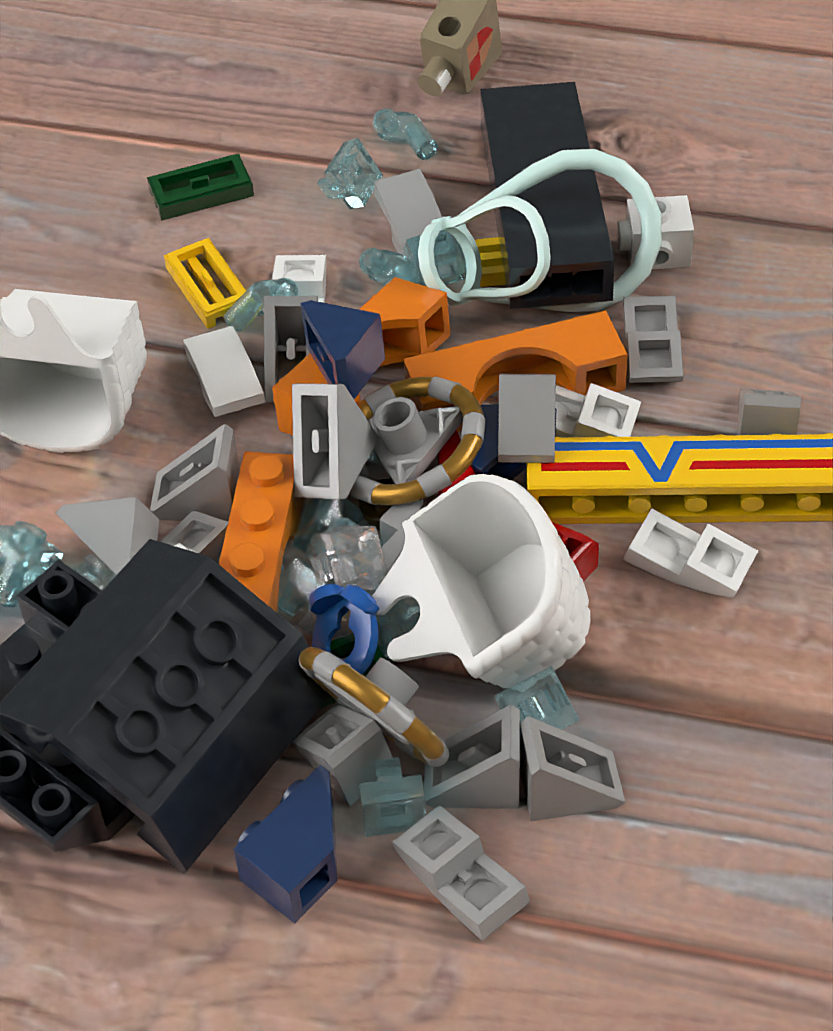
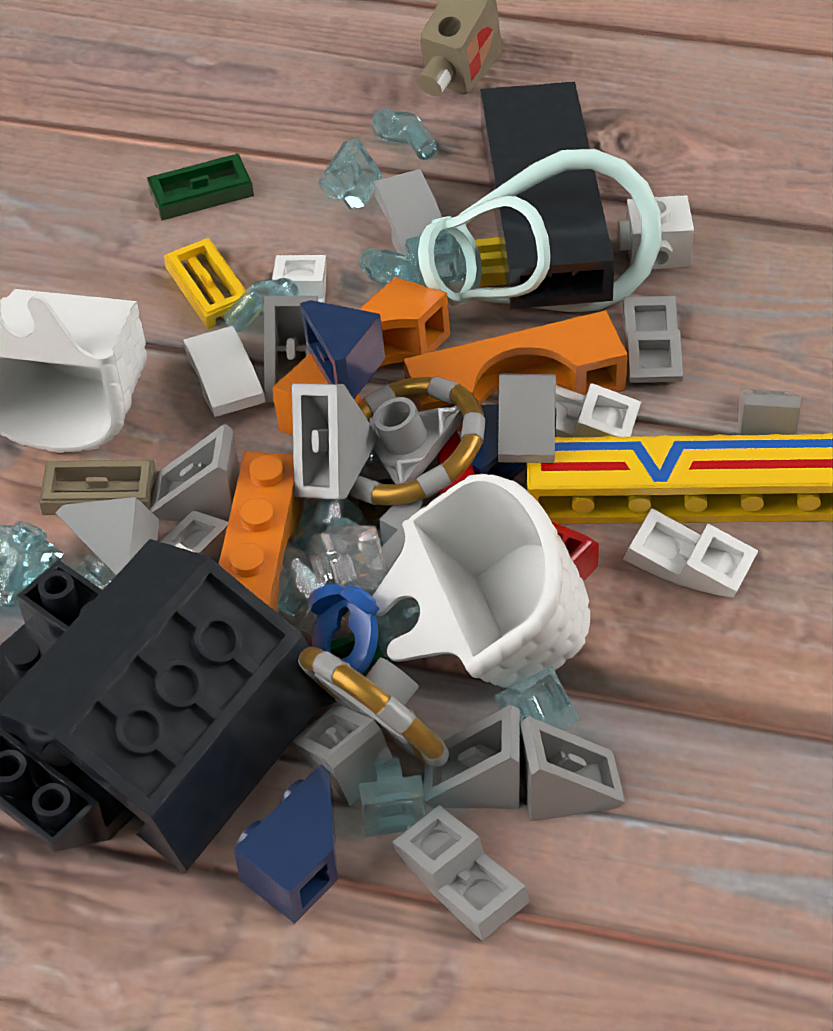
(96, 487): none -> dark tan tile

